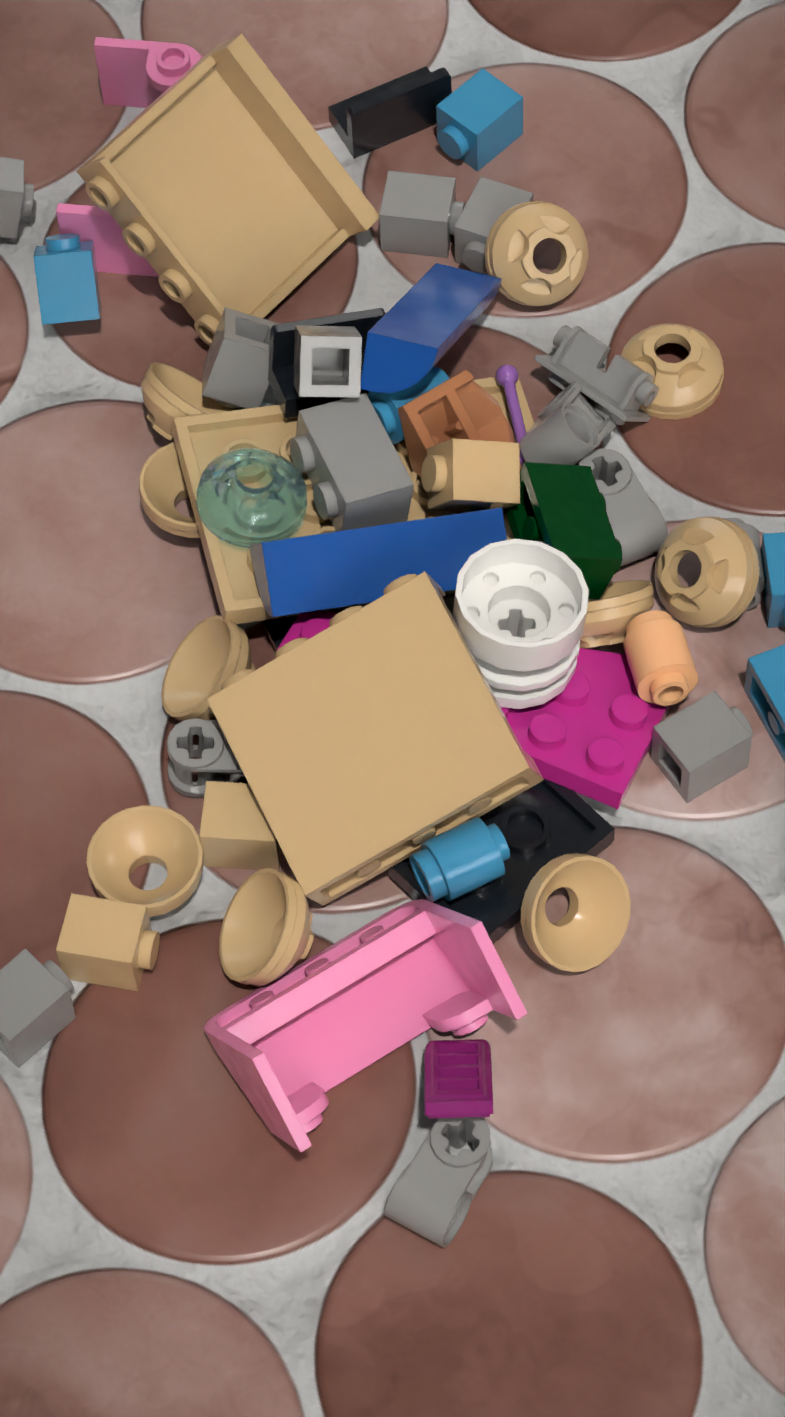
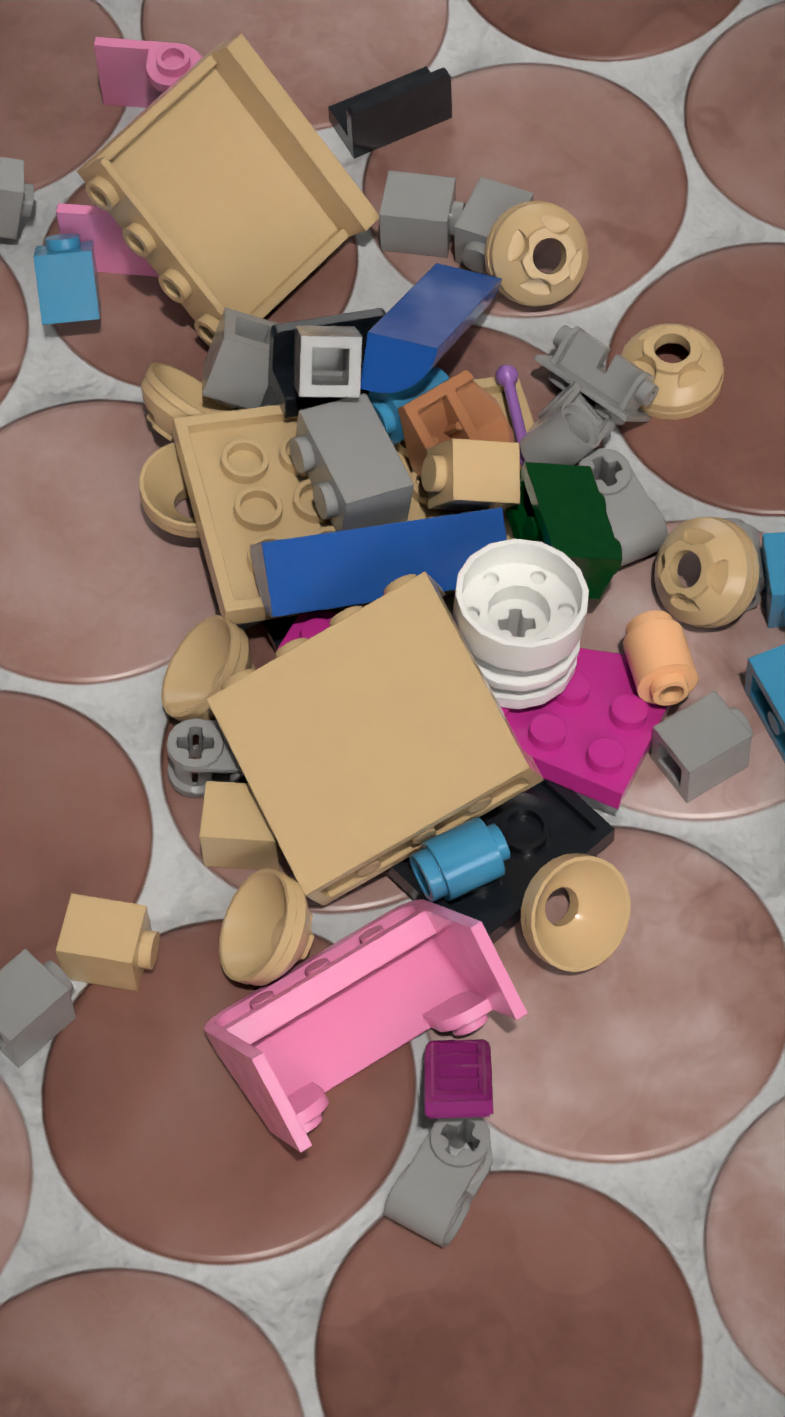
(143, 837): tan piece -> none
(251, 514): clear light blue piece -> none
(479, 120): dark azure brick -> none
(611, 613): tan piece -> none

